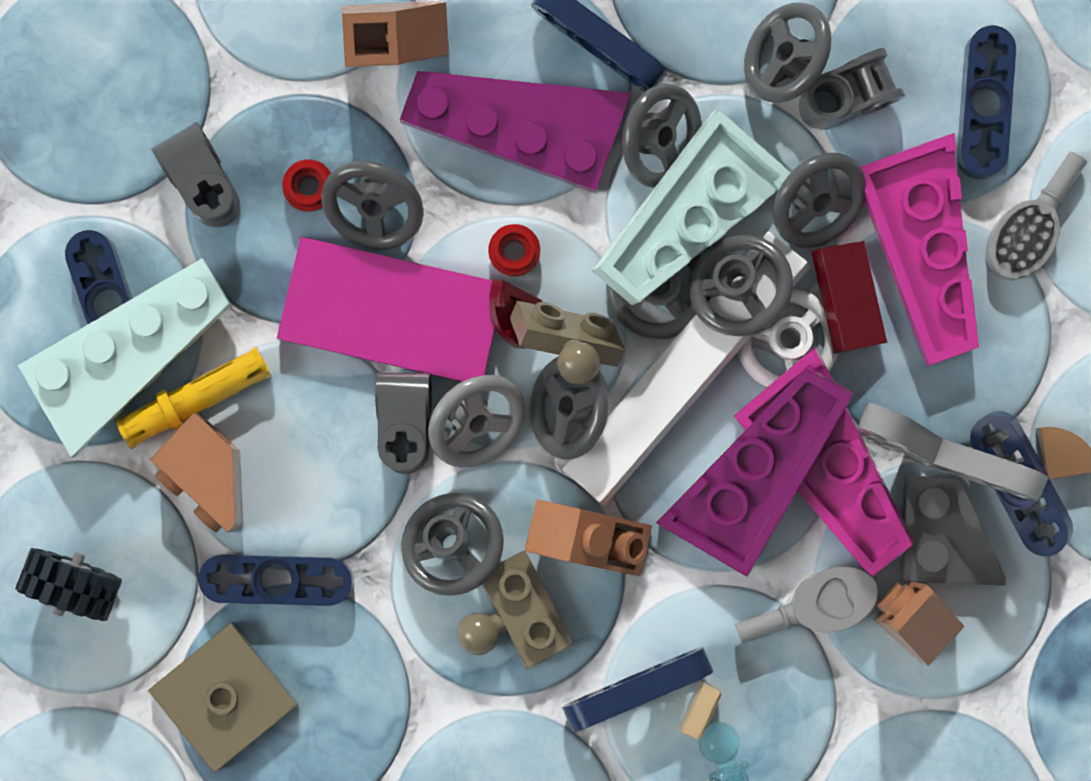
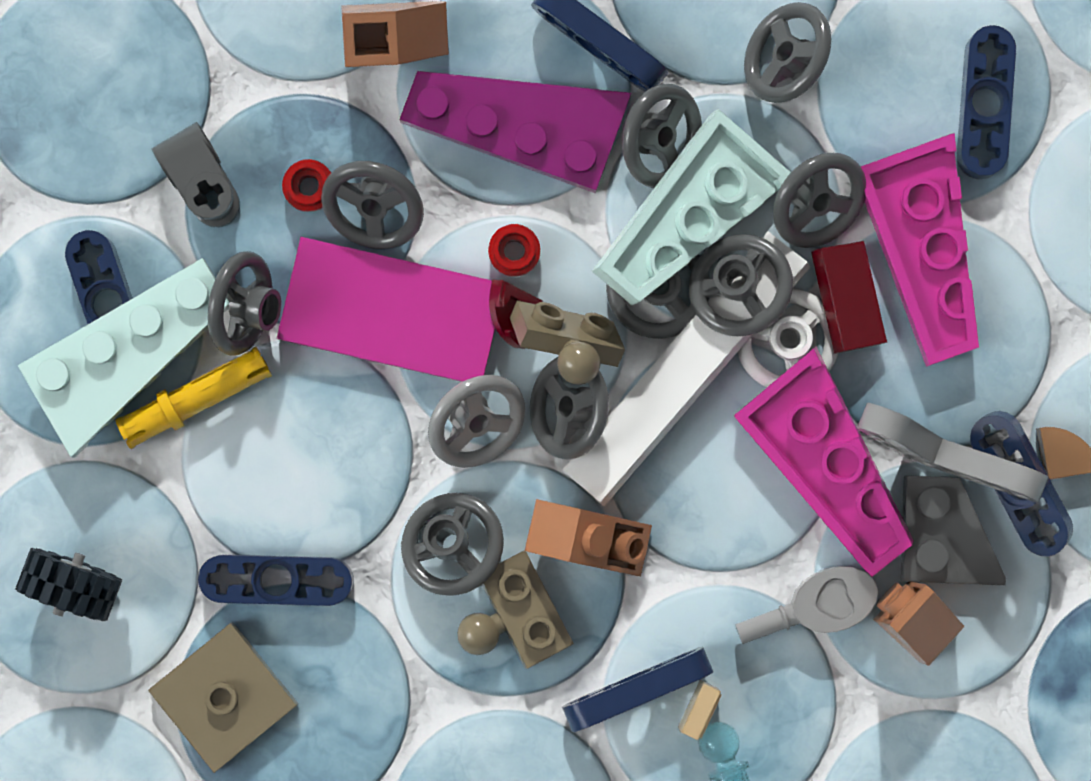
(206, 469): nougat slope -> none
(250, 308): none -> dark grey piece
(403, 409): dark grey piece -> none
(754, 481): magenta wing -> none
(858, 87): dark grey piece -> none
(1030, 230): light grey piece -> none

